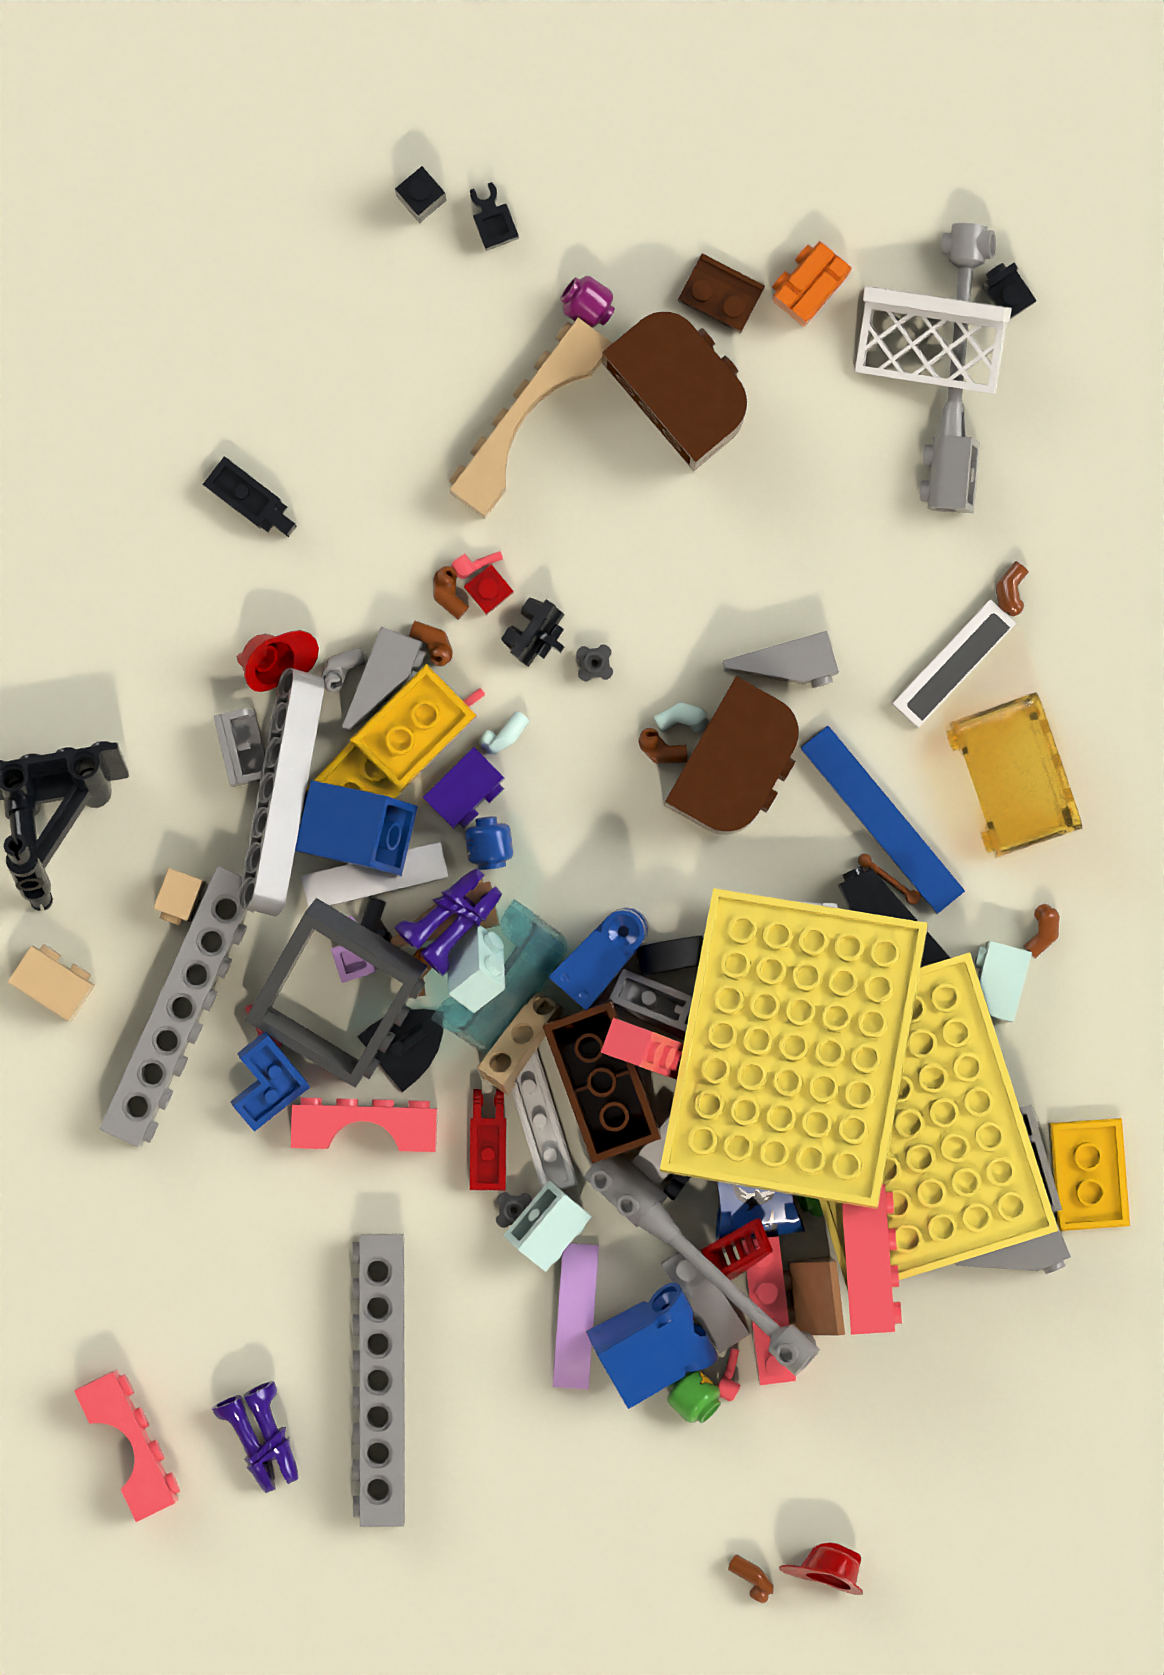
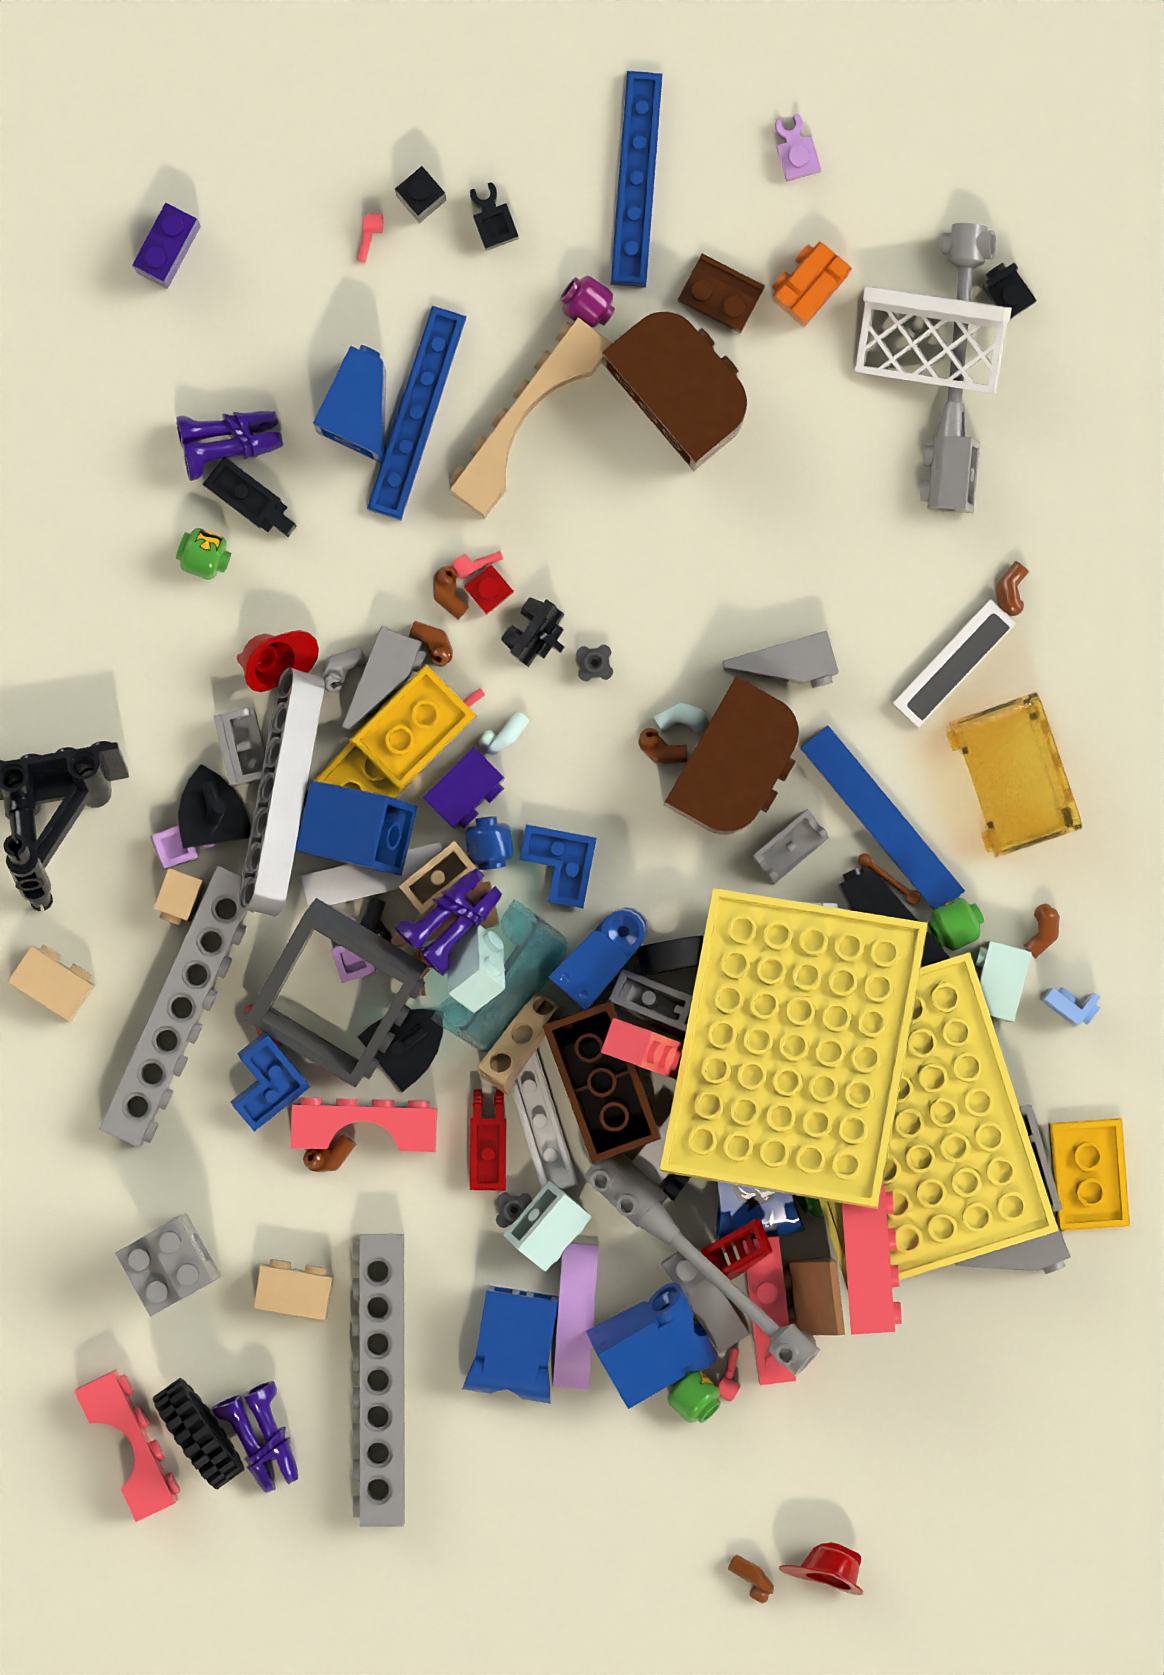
(166, 245): none -> dark purple brick
(168, 1264): none -> light grey brick
(170, 849): none -> lavender plate
(198, 1433): none -> black tyre
(203, 553): none -> bright green head
(211, 811): none -> black shield
(242, 442): none -> dark purple piece
(293, 1290): none -> tan brick
(329, 1159): none -> dark orange arm
(356, 404): none -> blue slope
(371, 224): none -> coral hand
(416, 413): none -> blue tile
(436, 876): none -> tan brick
(514, 1344): none -> blue piece
(570, 857): none -> blue plate
(636, 179): none -> blue tile
(790, 846): none -> light grey hinge
(797, 153): none -> lavender plate
(956, 924): none -> bright green head
(1064, 1004): none -> light blue bracket

